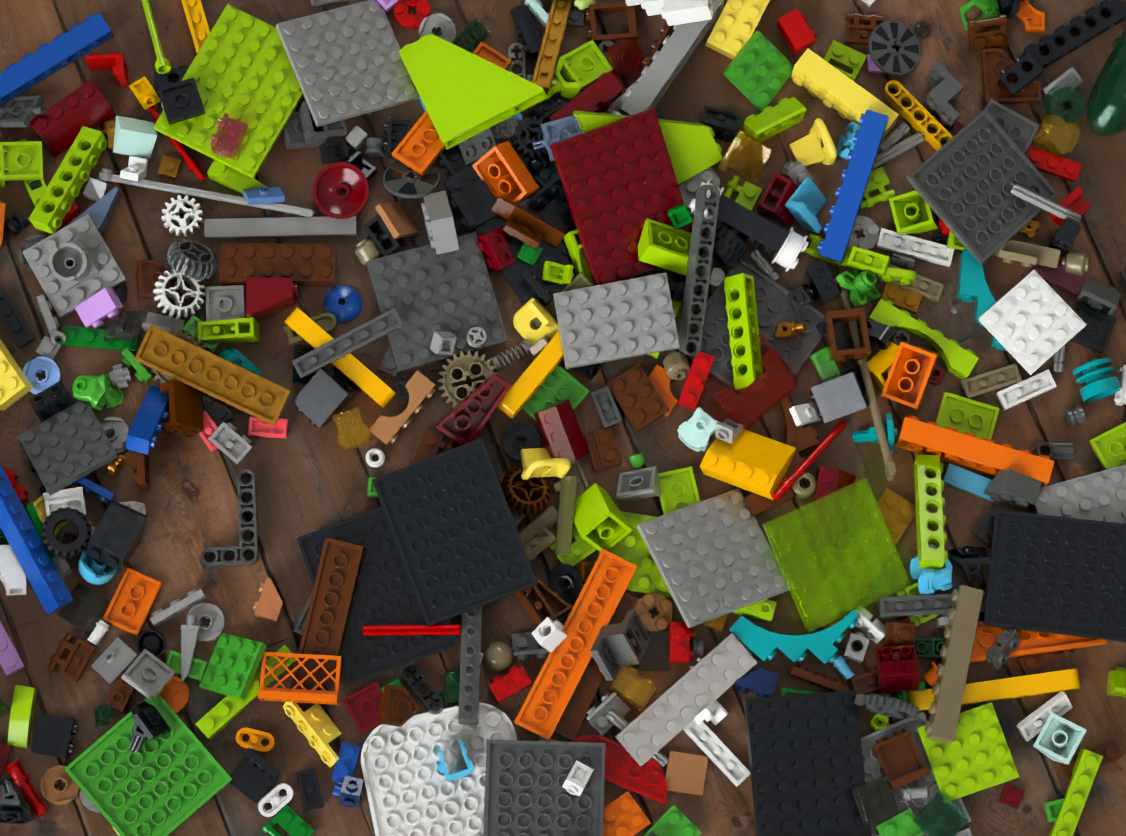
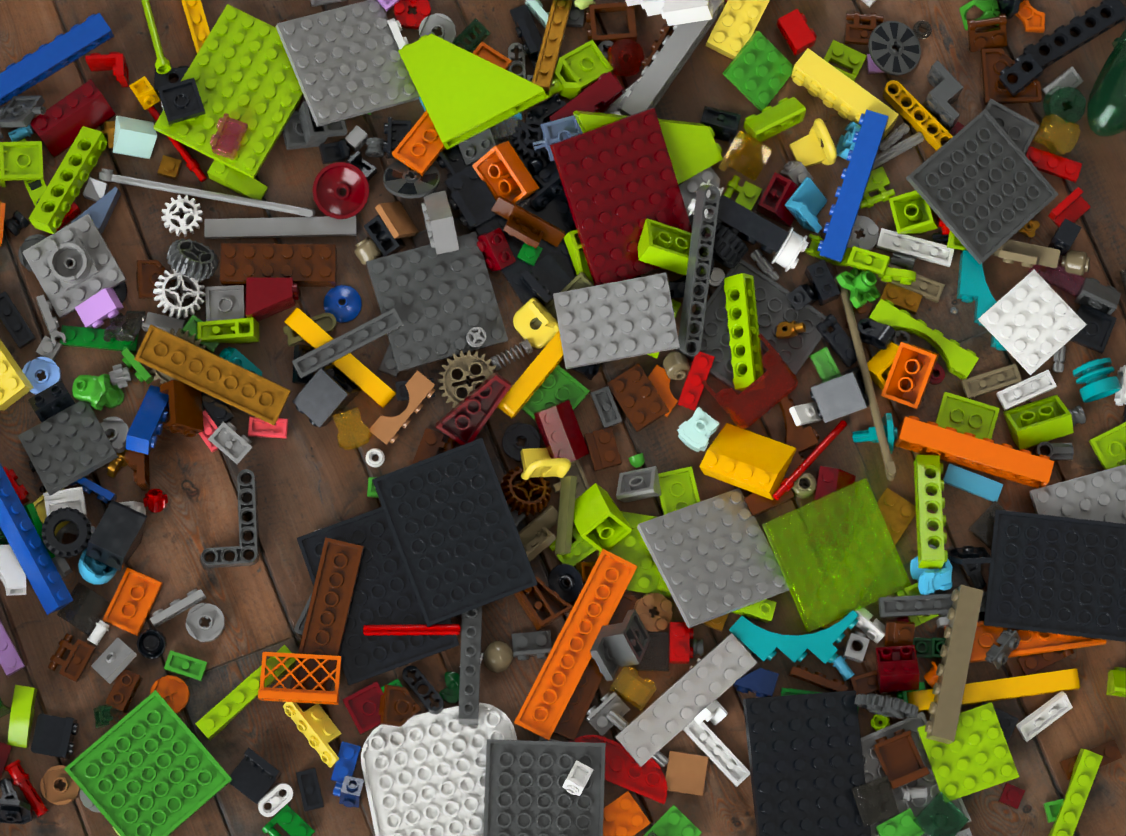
(20, 133): none -> medium azure pin
(136, 169): white bracket -> none
(148, 675): light grey plate -> none
(148, 724): black piece -> none
(155, 500): none -> red gear
(189, 637): light grey bar -> none
(233, 666): bright green plate -> none
(255, 740): light orange plate -> none
(263, 195): medium blue plate -> none
(270, 603): nougat slope -> none
(396, 27): none -> white plate
(443, 343): light grey slope -> none
(460, 773): medium azure piece -> none
(510, 684): red brick -> none
(540, 344): tile -> none
(549, 634): white brick -> none
(557, 273): lime bracket -> none
(680, 215): green plate -> none
(728, 430): light grey bracket -> none
(843, 316): reddish brown window -> none
(1013, 489): dark grey slope -> none
(1039, 422): none -> lime slope
(1045, 204): light grey axle -> none
(1059, 739): light aqua slope -> none

